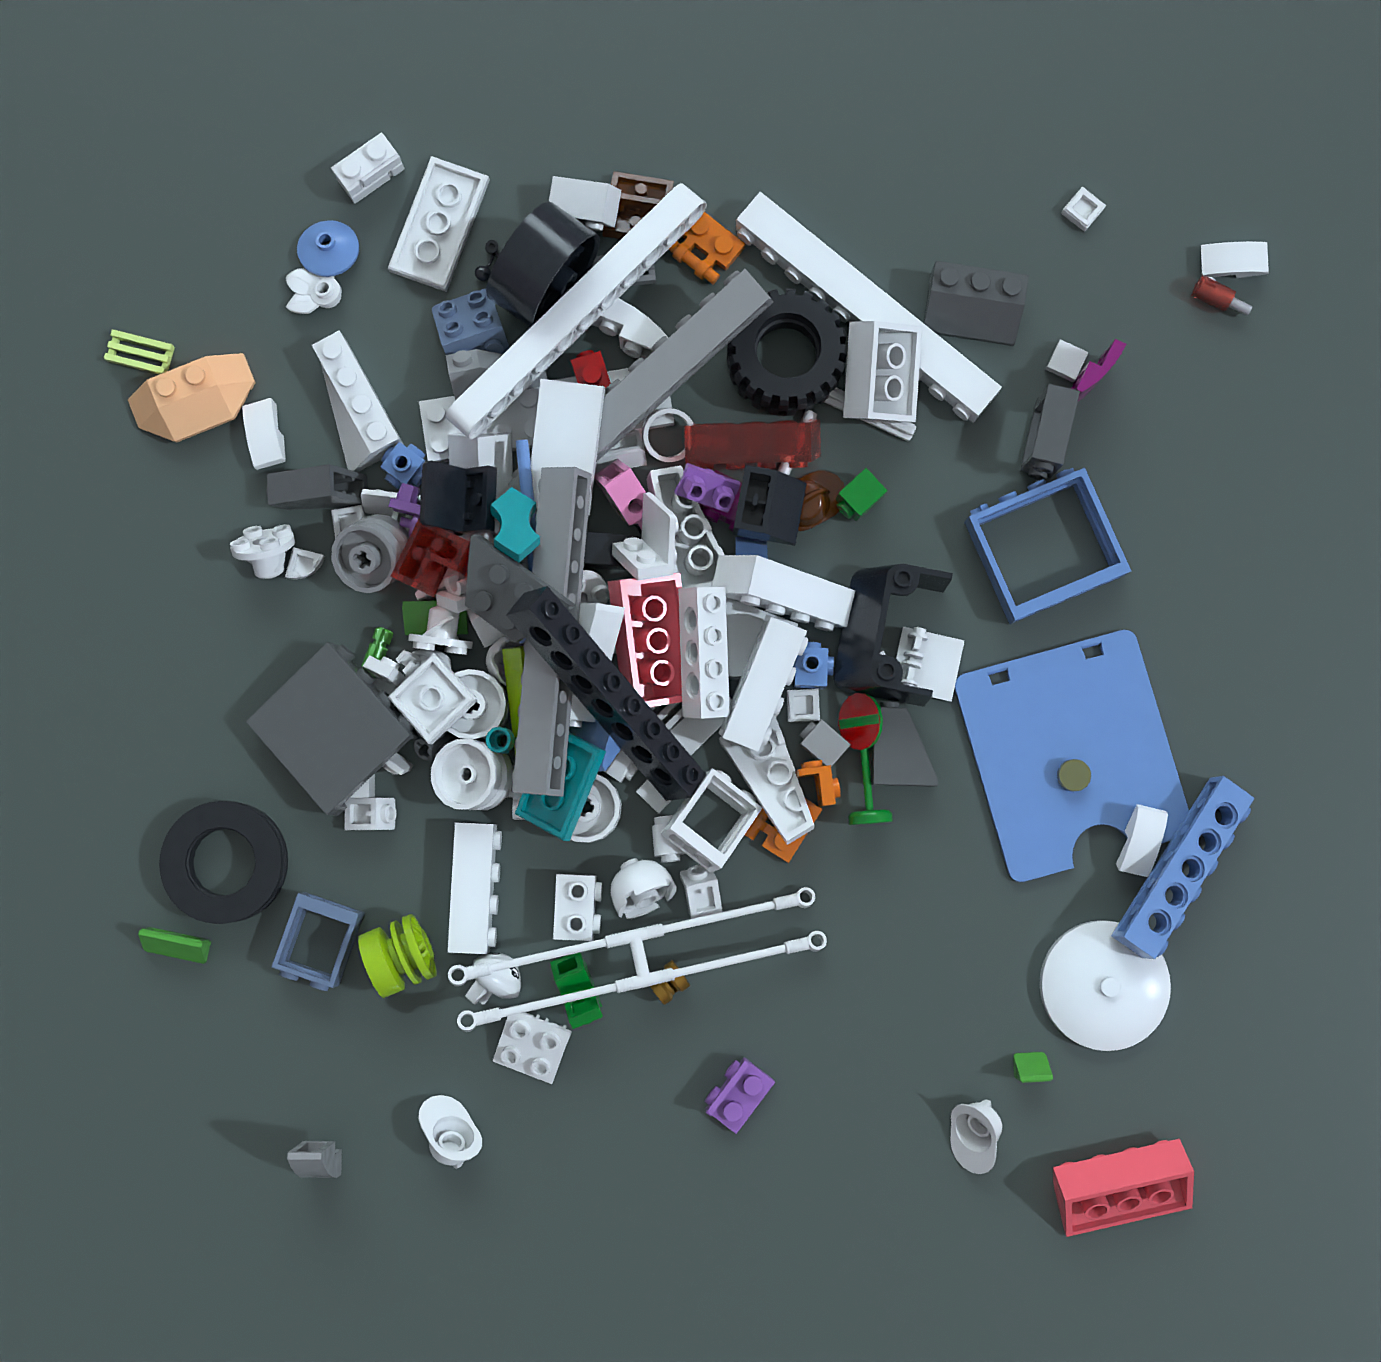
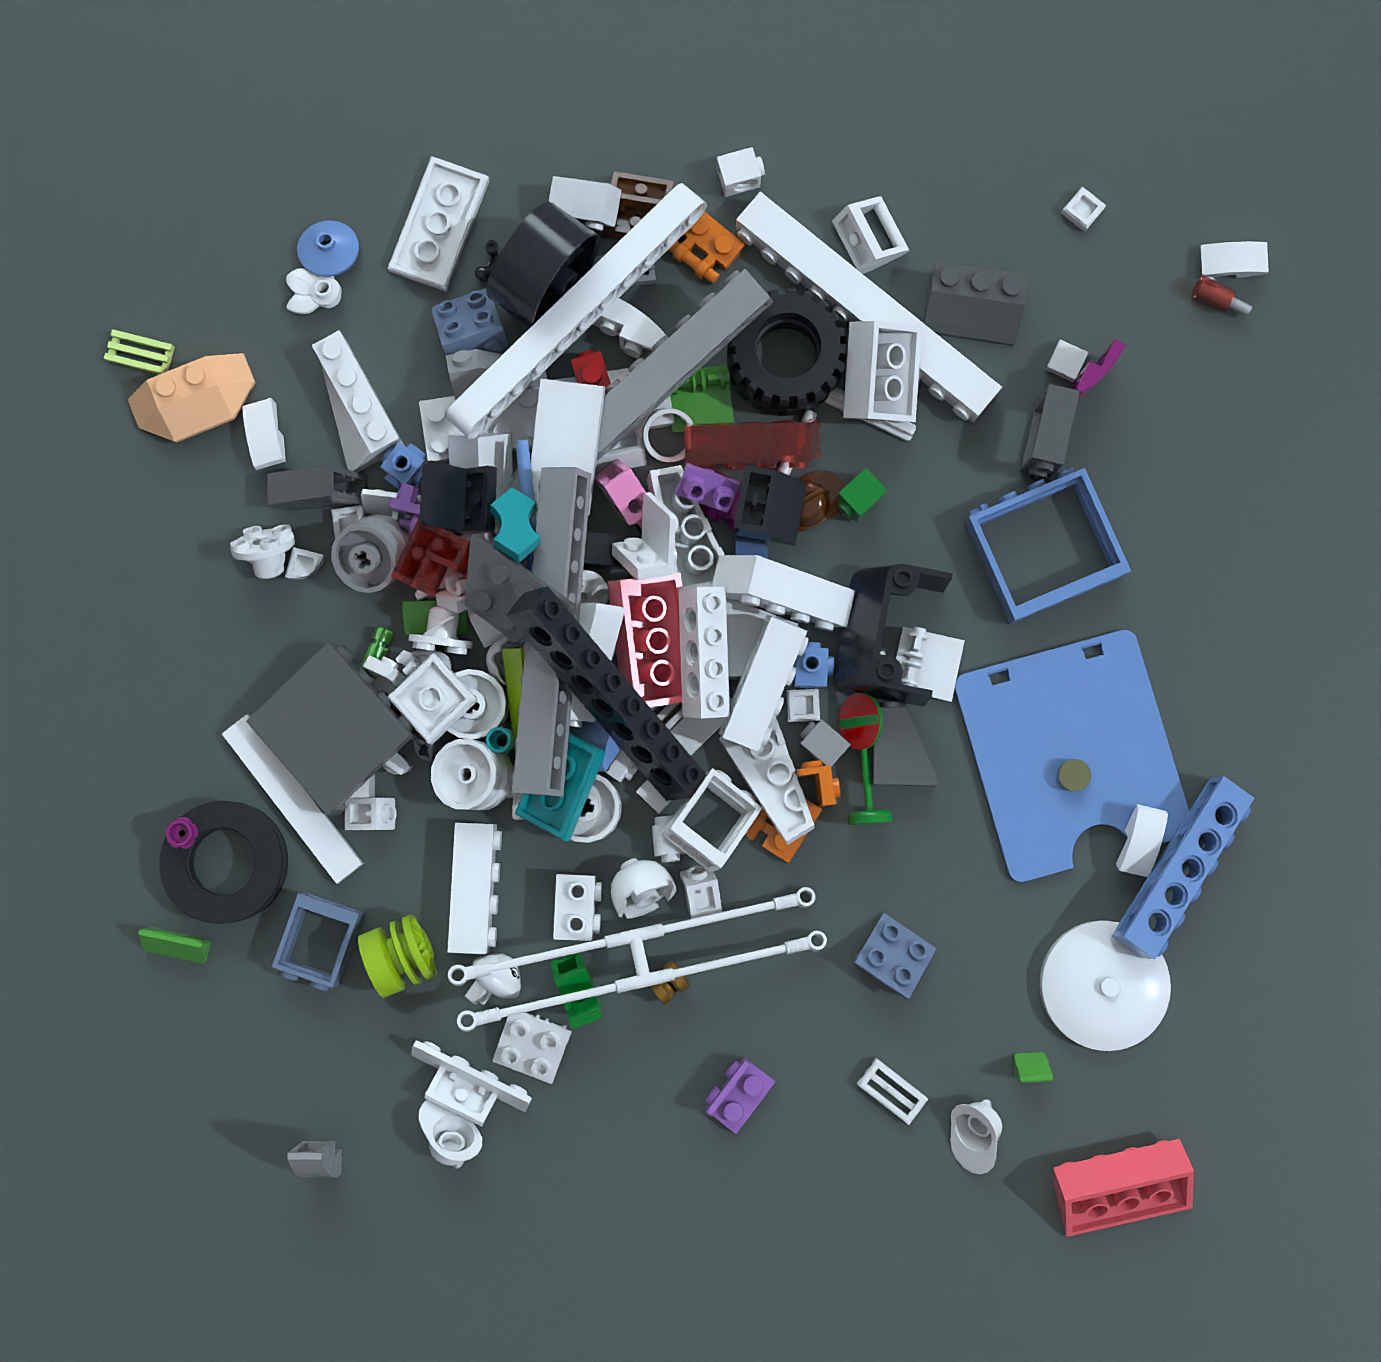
(173, 836): none -> magenta plate
(294, 802): none -> white tile
(368, 168): white brick -> none
(464, 1088): none -> white bracket
(704, 398): none -> bright green hinge
(739, 171): none -> white brick
(861, 241): none -> white tile
(870, 1074): none -> white tile
(895, 956): none -> sand blue hinge

